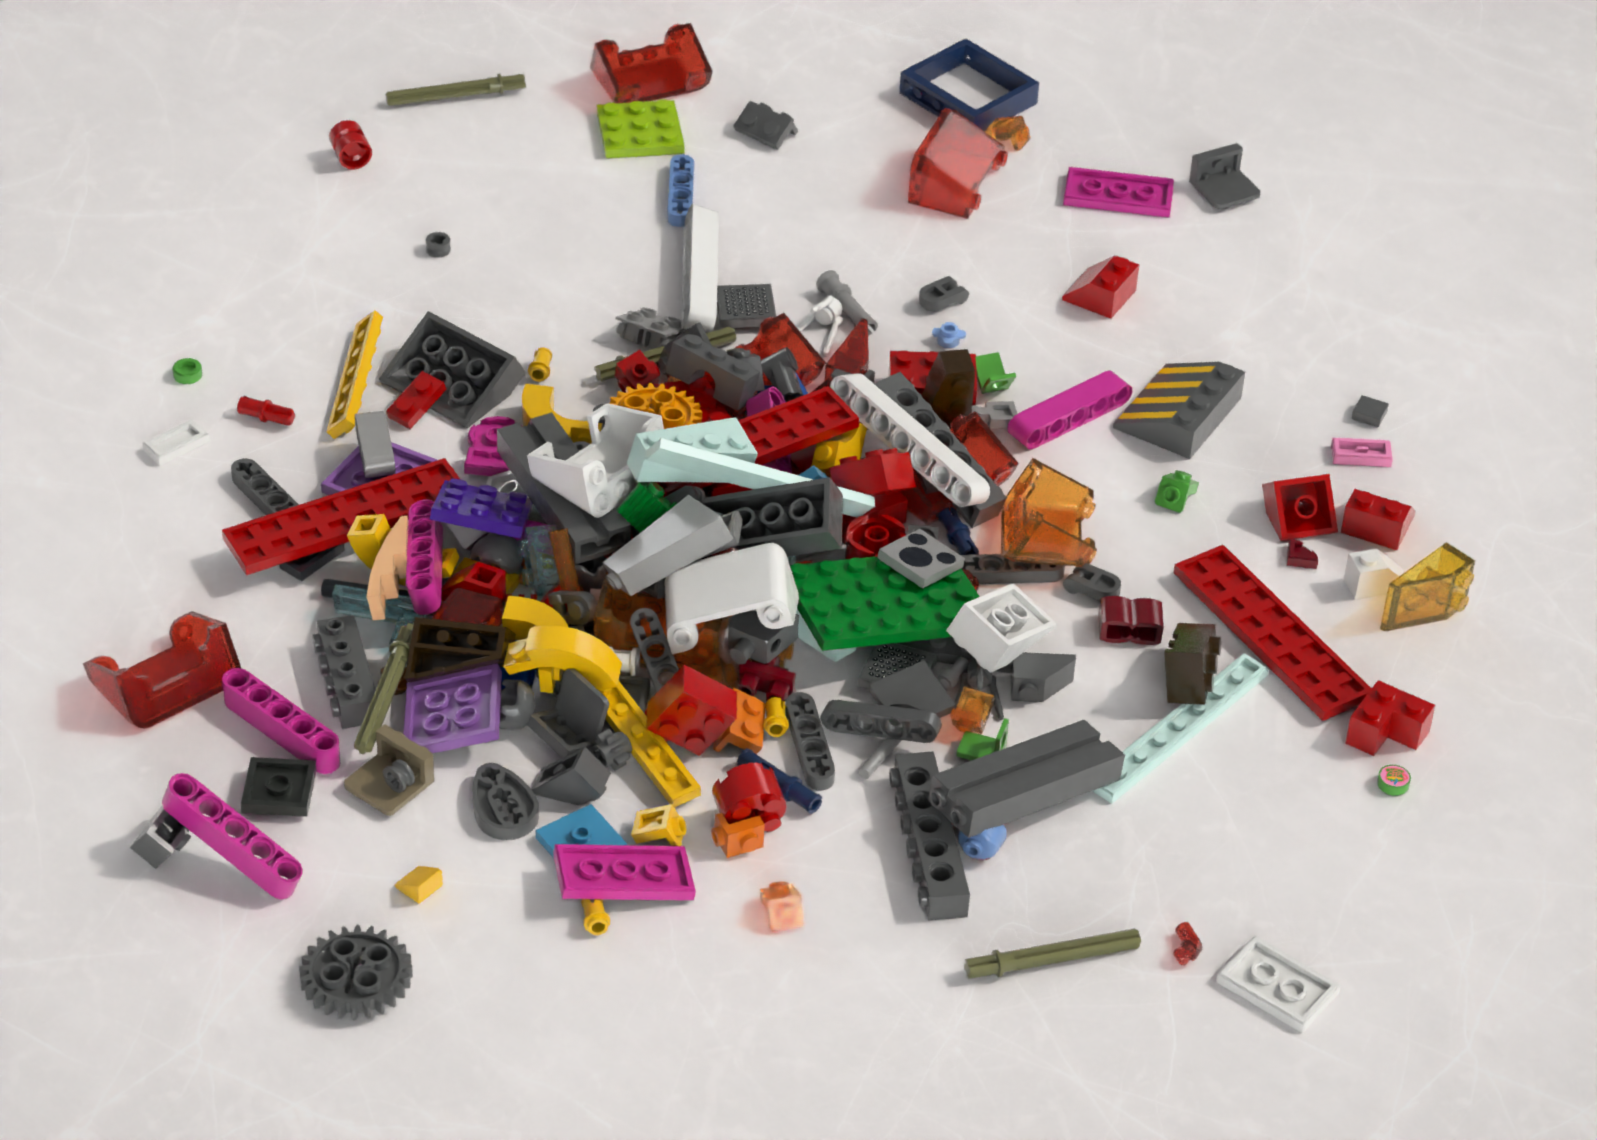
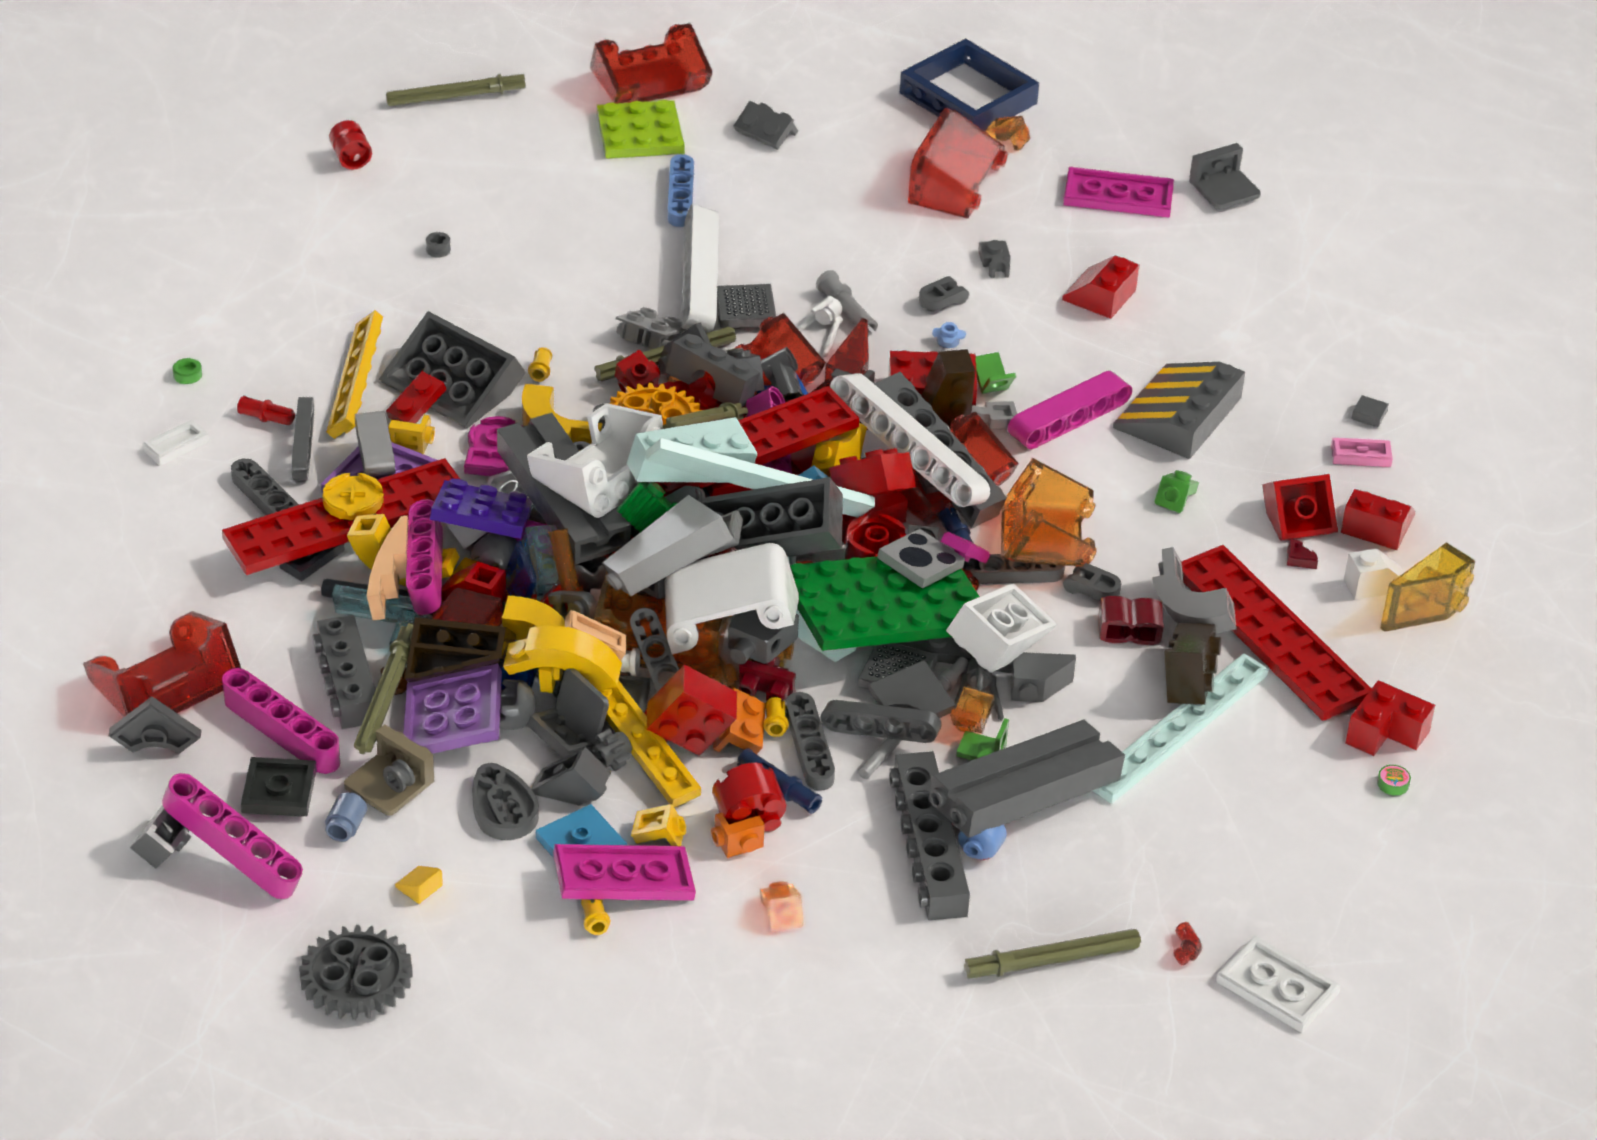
(154, 726): none -> dark grey tile
(303, 438): none -> dark grey beam
(345, 816): none -> sand blue brick
(352, 496): none -> yellow tile
(412, 435): none -> yellow bracket
(520, 573): none -> clear blue piece
(611, 637): none -> light nougat tile
(724, 411): none -> olive axle
(965, 548): none -> dark pink plate
(995, 256): none -> dark grey plate
(1189, 606): none -> light grey arch

